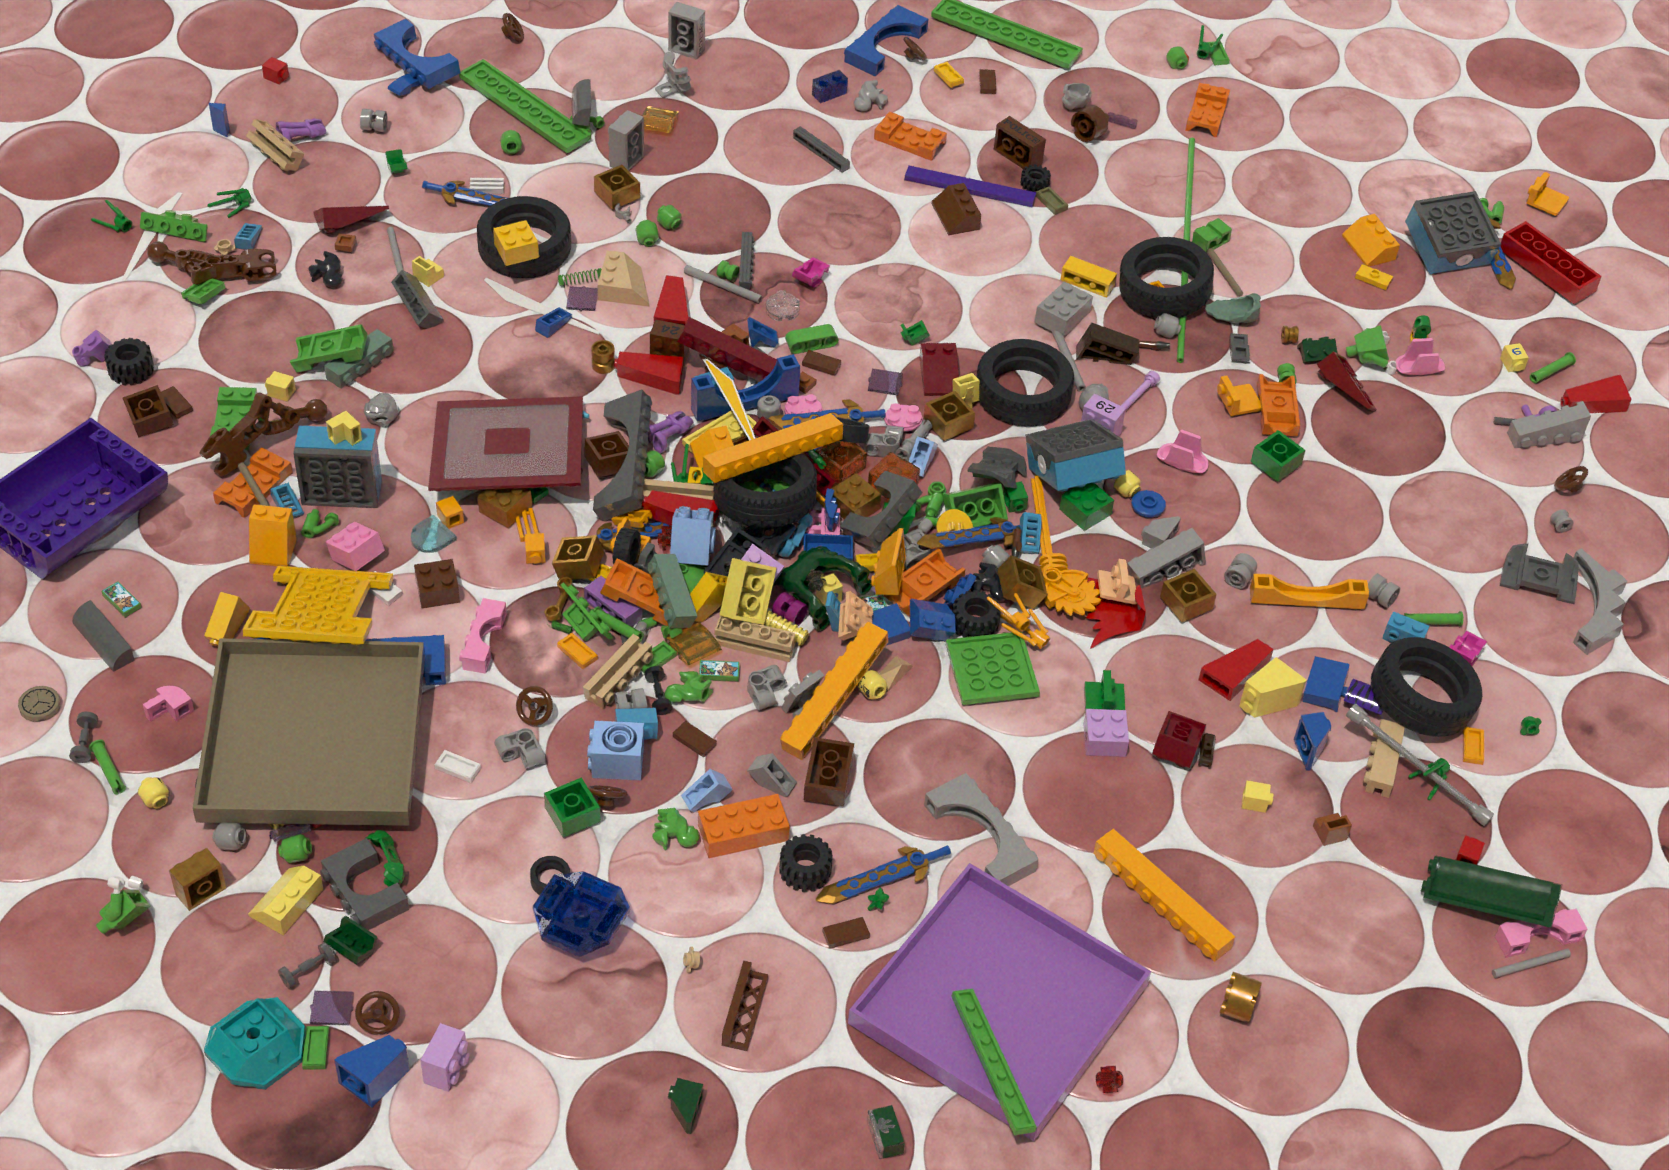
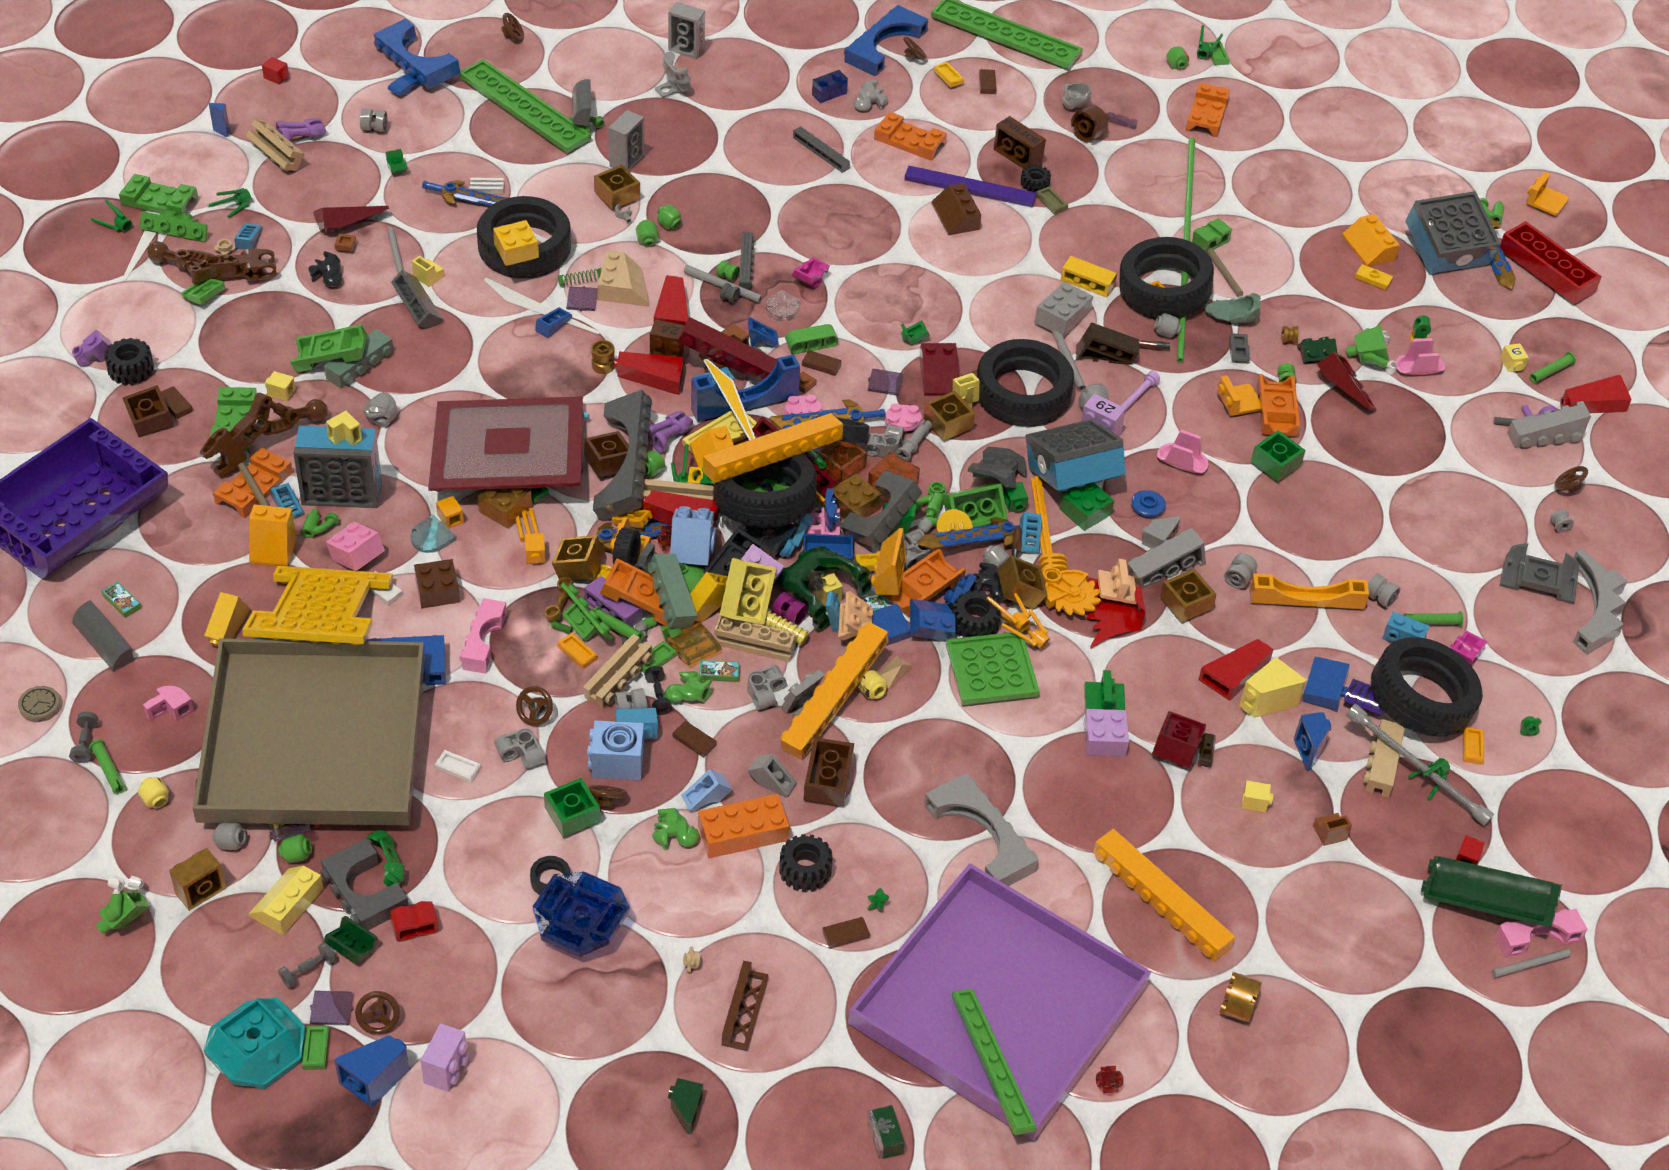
(155, 197): none -> bright green piece
(414, 920): none -> red brick
(511, 142): bright green head -> none
(659, 119): clear yellow slope -> none
(730, 293): none -> dark grey wheel
(768, 406): light grey head -> none
(912, 862): sword -> none
(923, 454): light blue arch -> none
(1127, 484): light yellow head -> none

